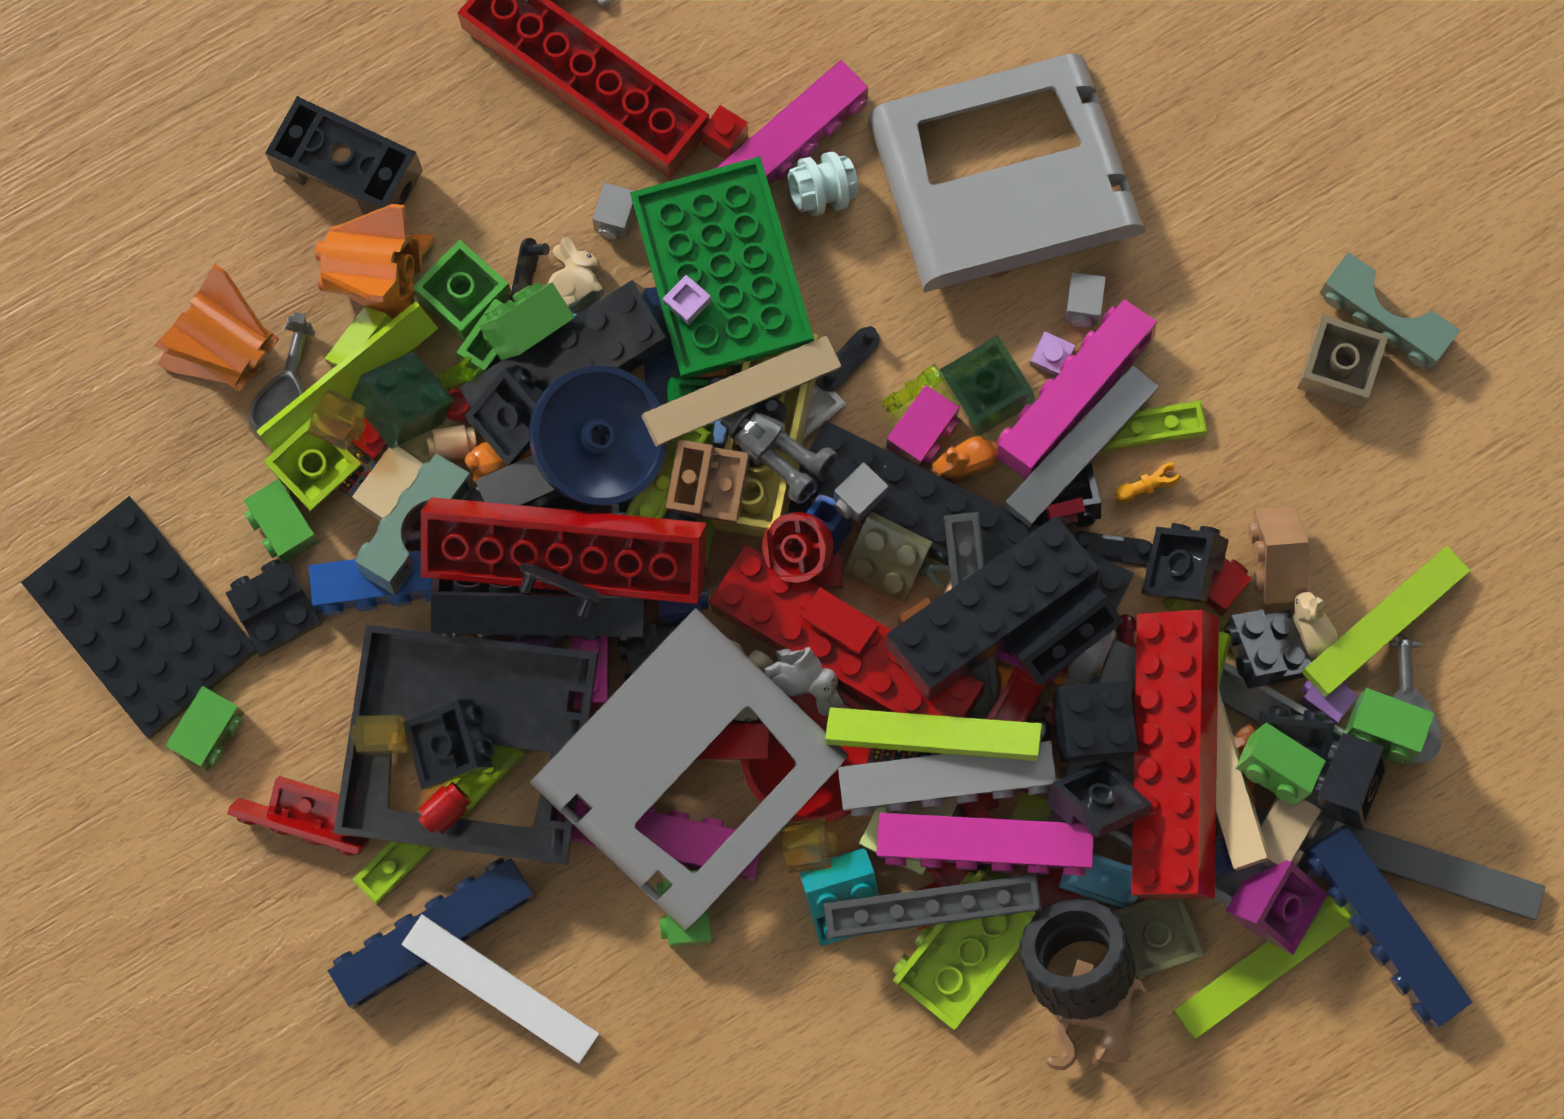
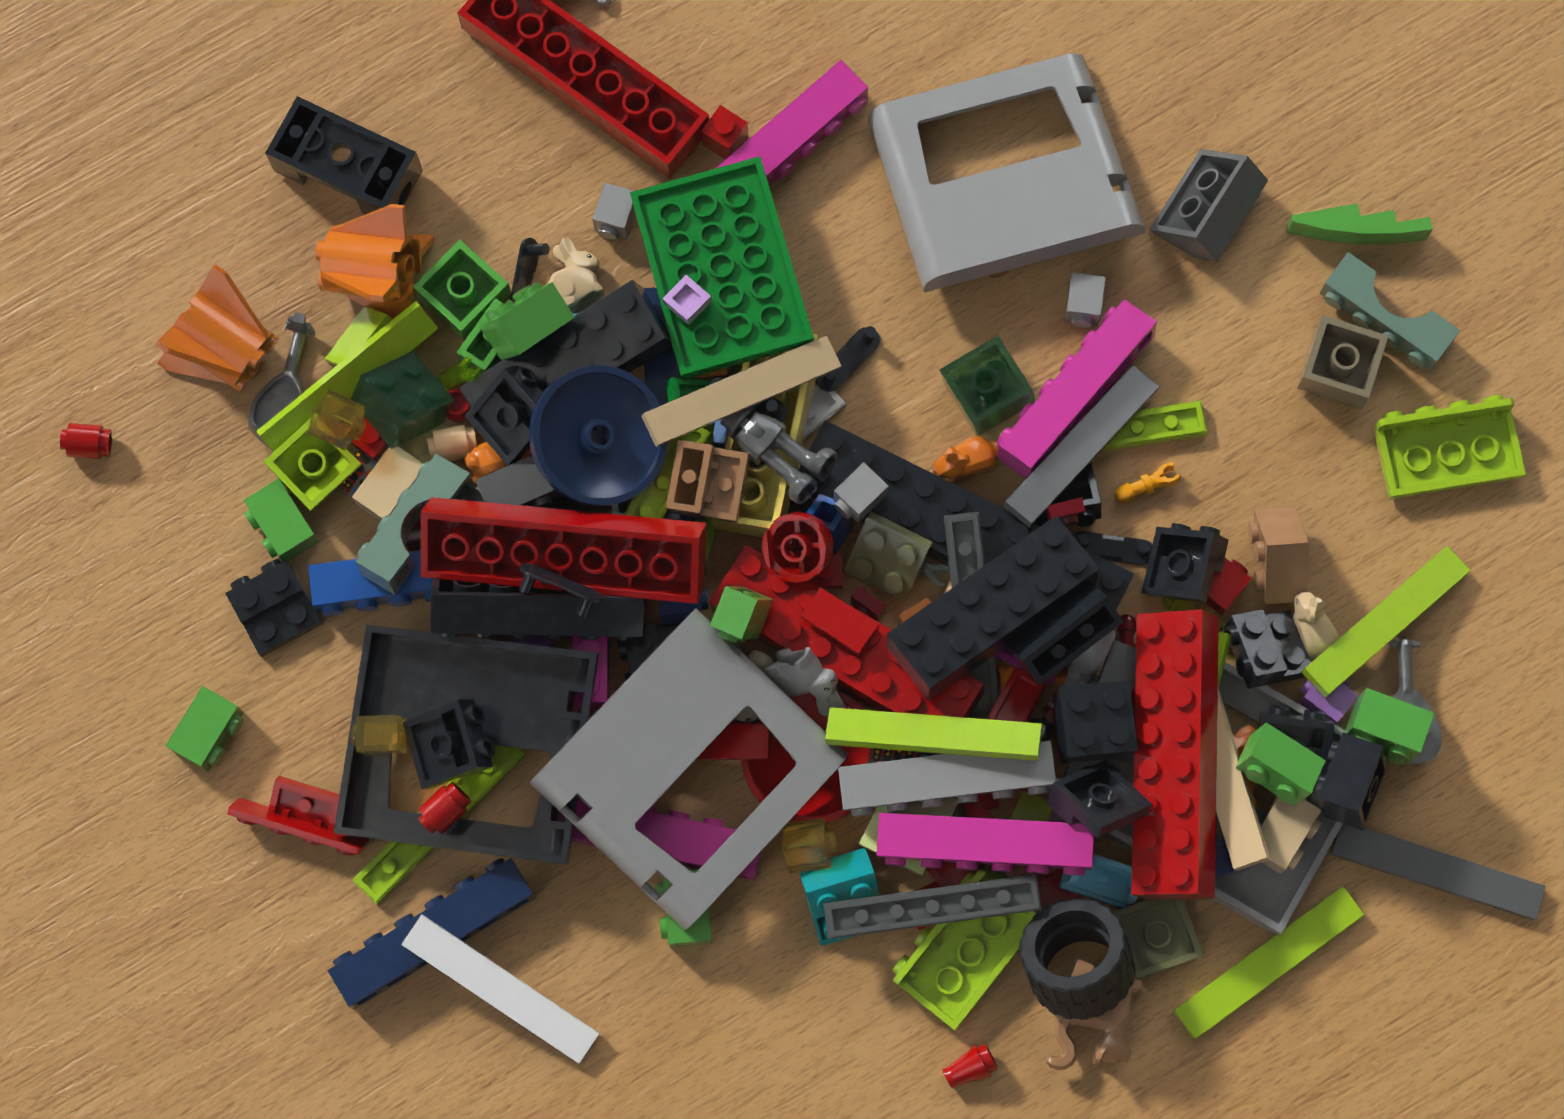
(86, 441): none -> red brick
(139, 617): black plate -> none
(741, 614): none -> bright green brick
(828, 182): light aqua piece -> none
(868, 603): none -> dark red plate
(923, 427): dark pink brick -> none
(929, 377): clear neon green piece -> none
(971, 1066): none -> red cone
(1051, 353): lavender plate -> none
(1210, 203): none -> dark grey slope
(1278, 905): magenta slope -> none
(1347, 226): none -> bright green slope
(1388, 927): dark blue brick -> none
(1449, 447): none -> lime bracket

